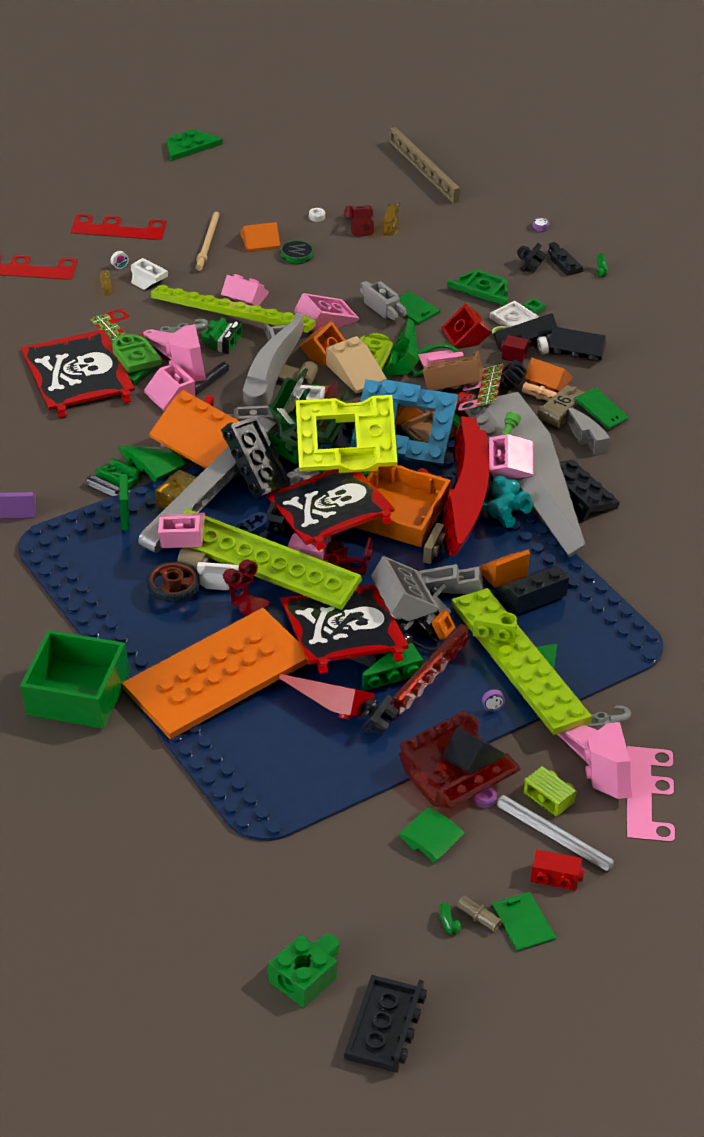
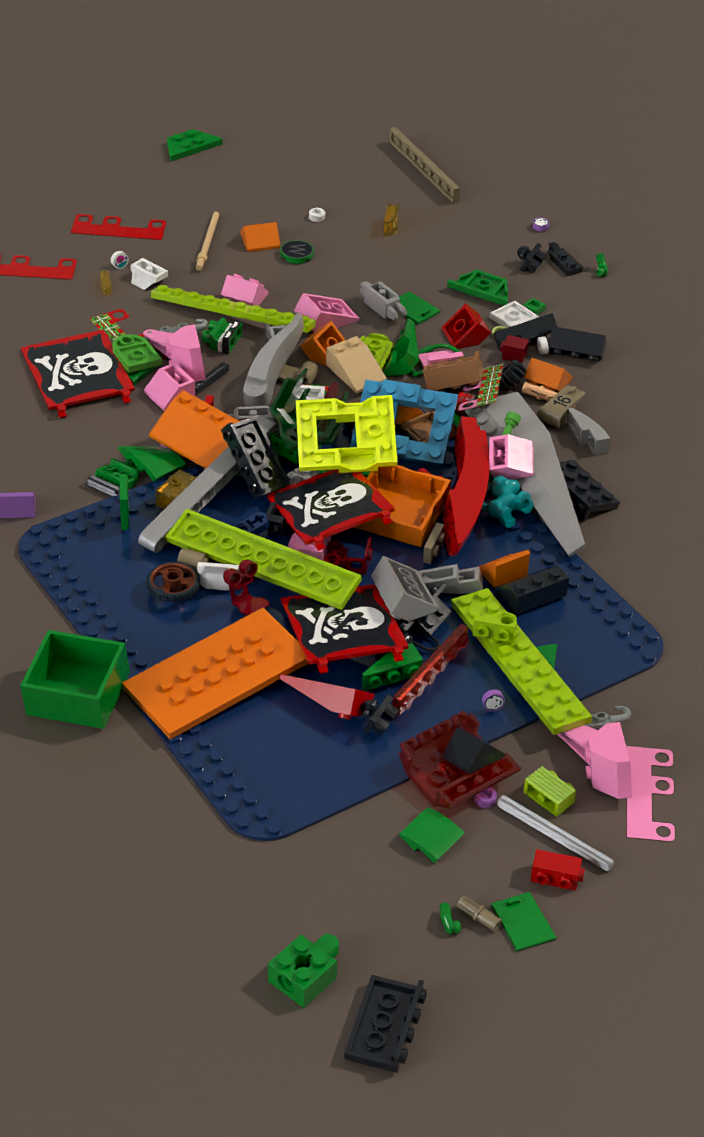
(181, 530): bright pink slope -> none
(362, 223): dark red piece -> none
(443, 625): orange tile -> none
(601, 408): green container -> none

